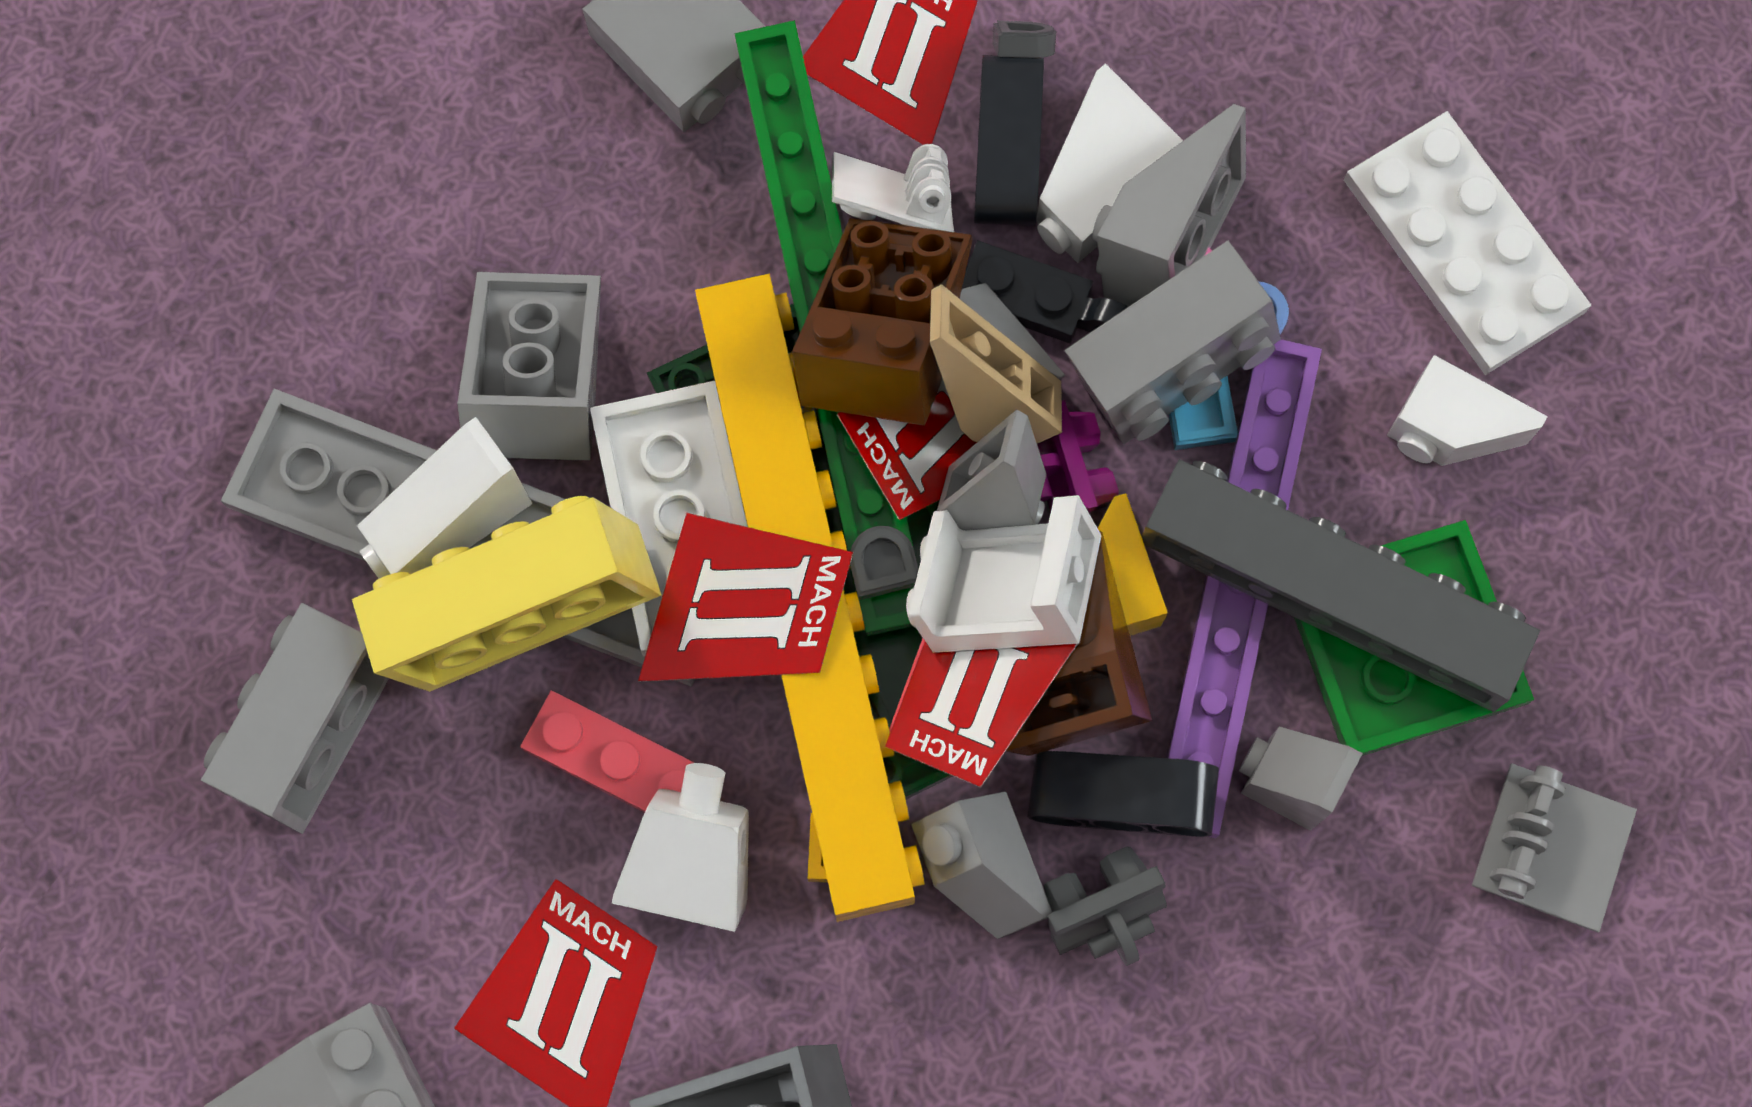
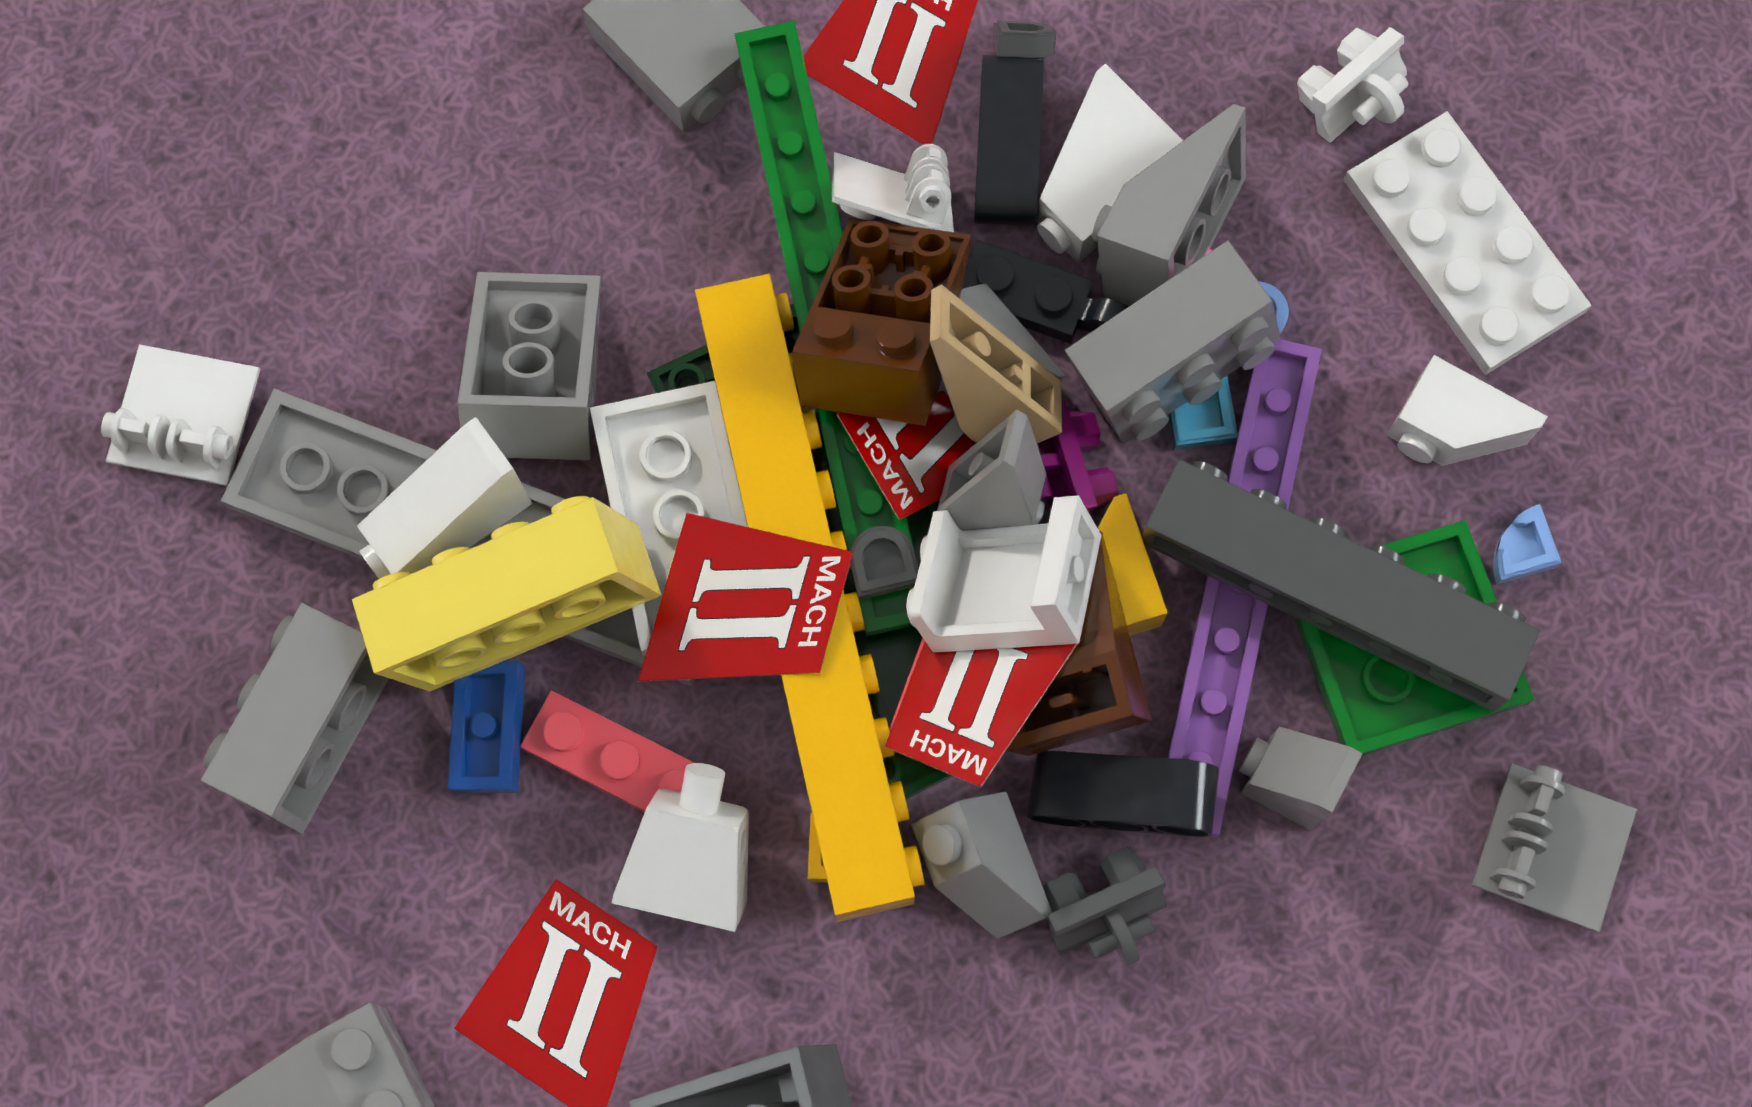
(181, 415): none -> white hinge
(487, 730): none -> blue plate
(1362, 89): none -> white hips
(1525, 547): none -> light blue tile

